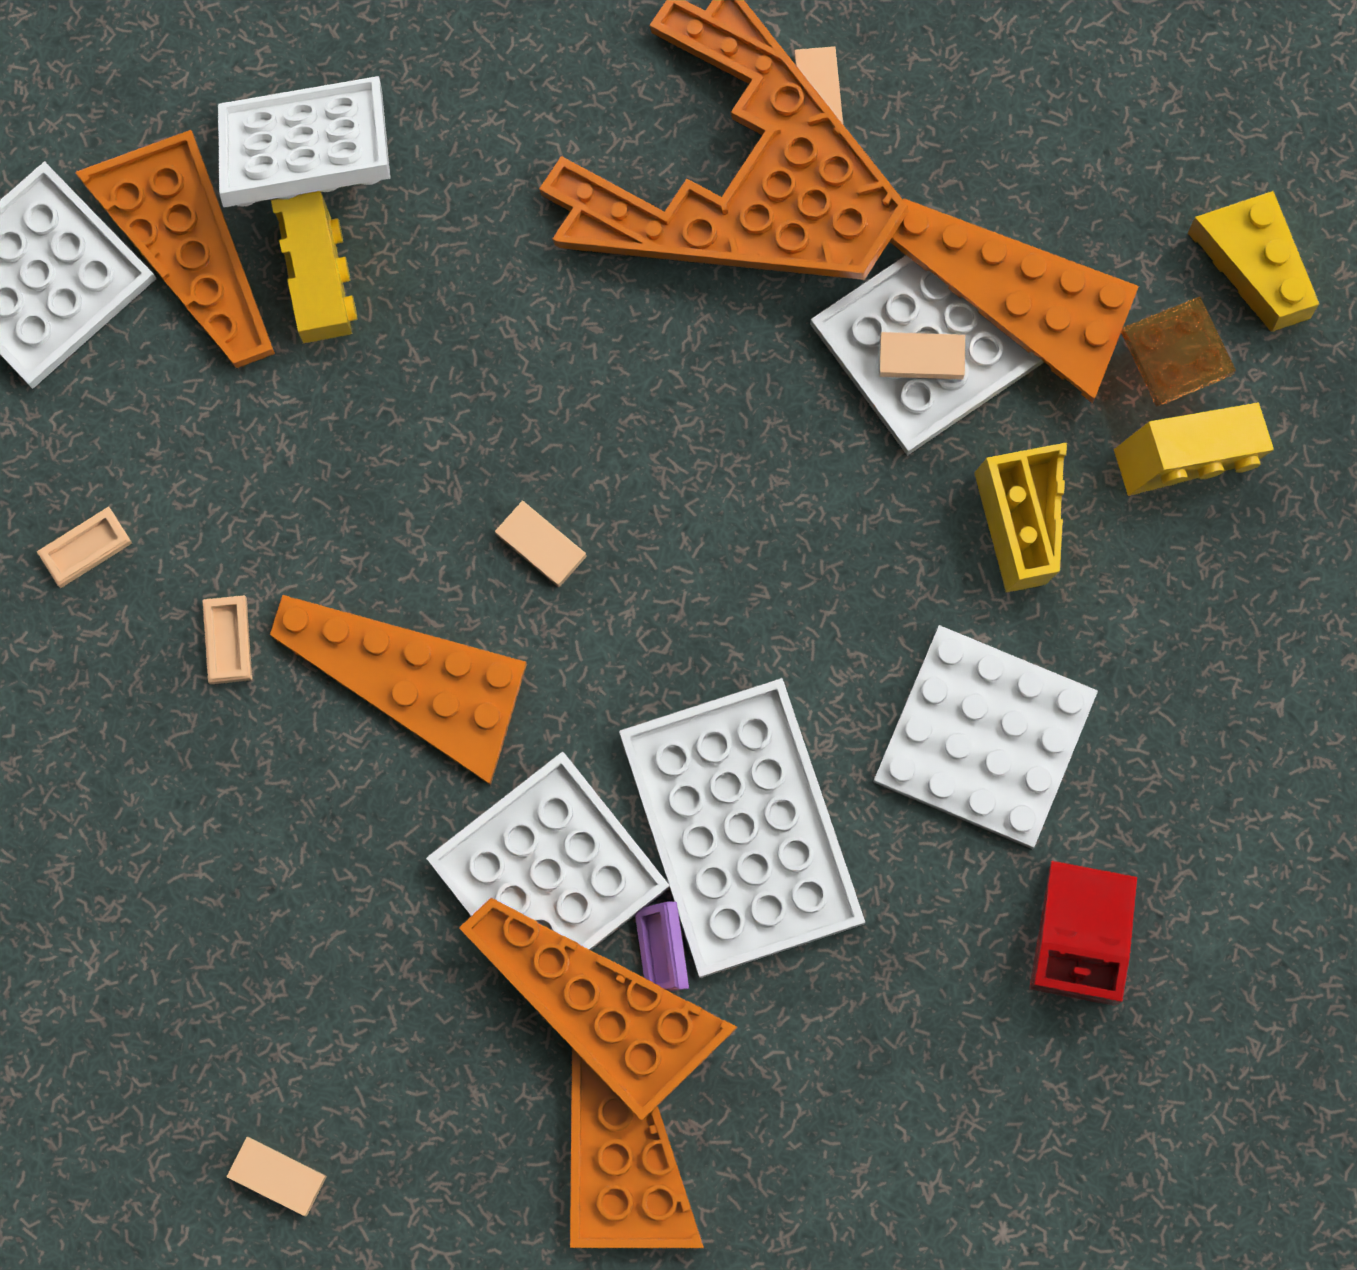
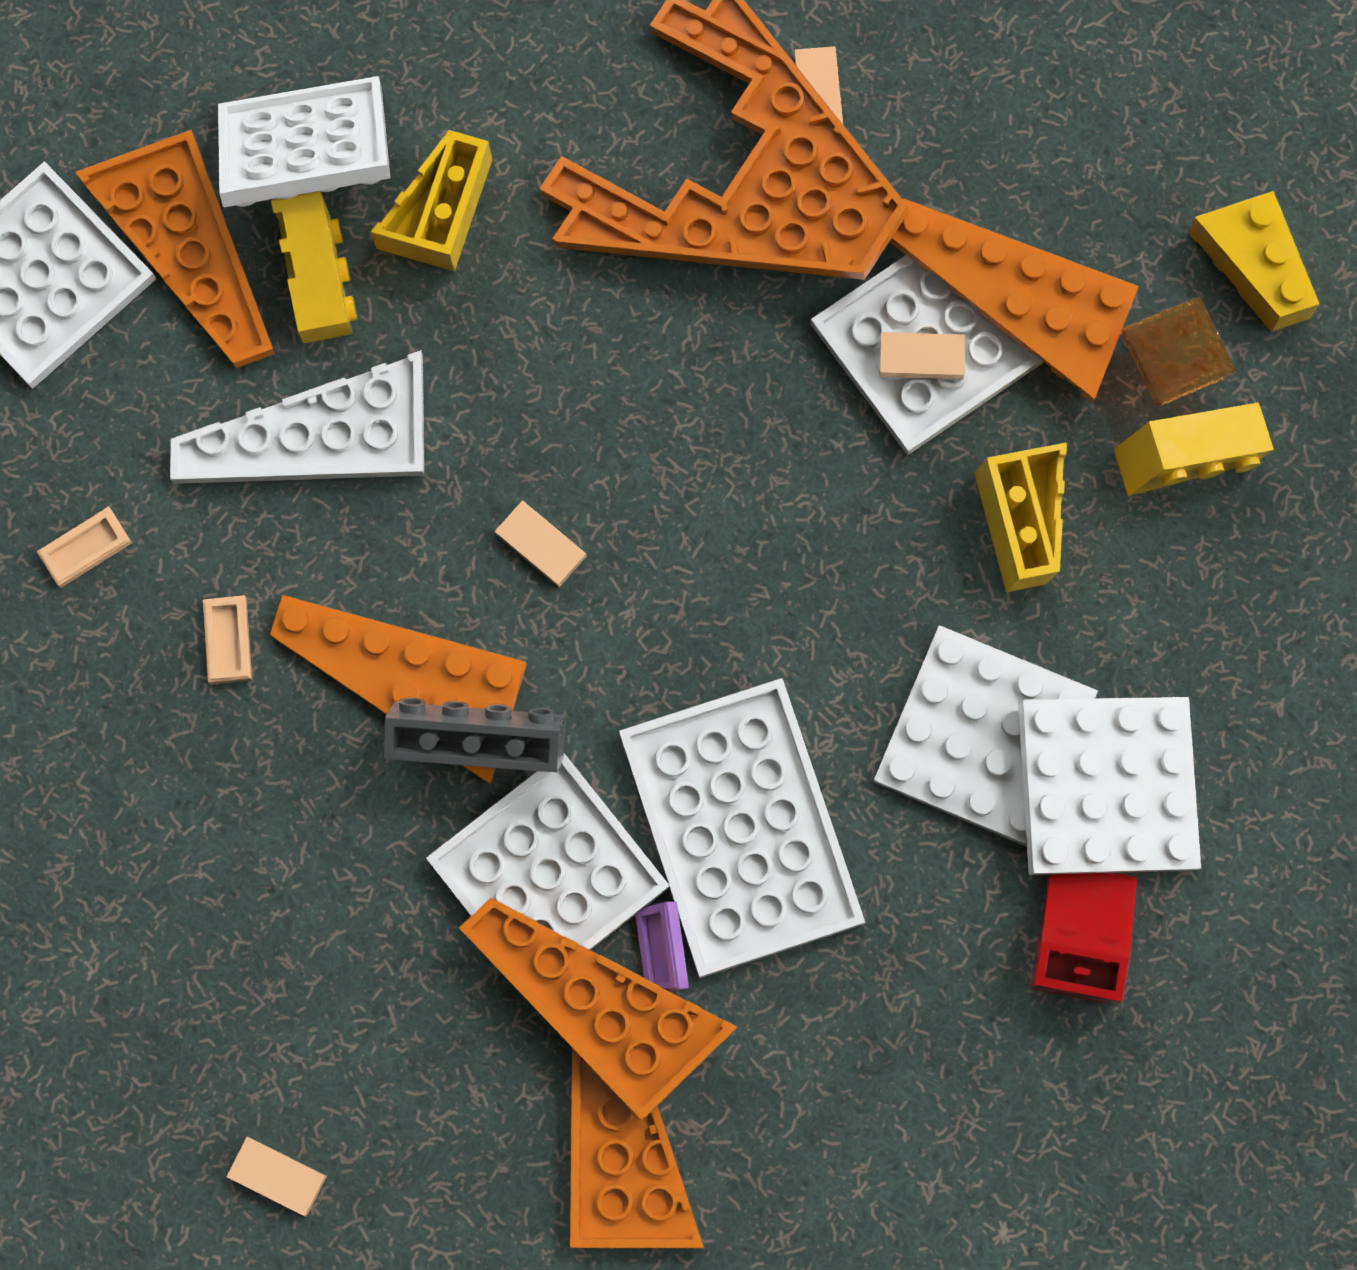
(328, 432): none -> white wing
(439, 204): none -> yellow wedge
(475, 735): none -> dark grey brick
(1109, 785): none -> white plate

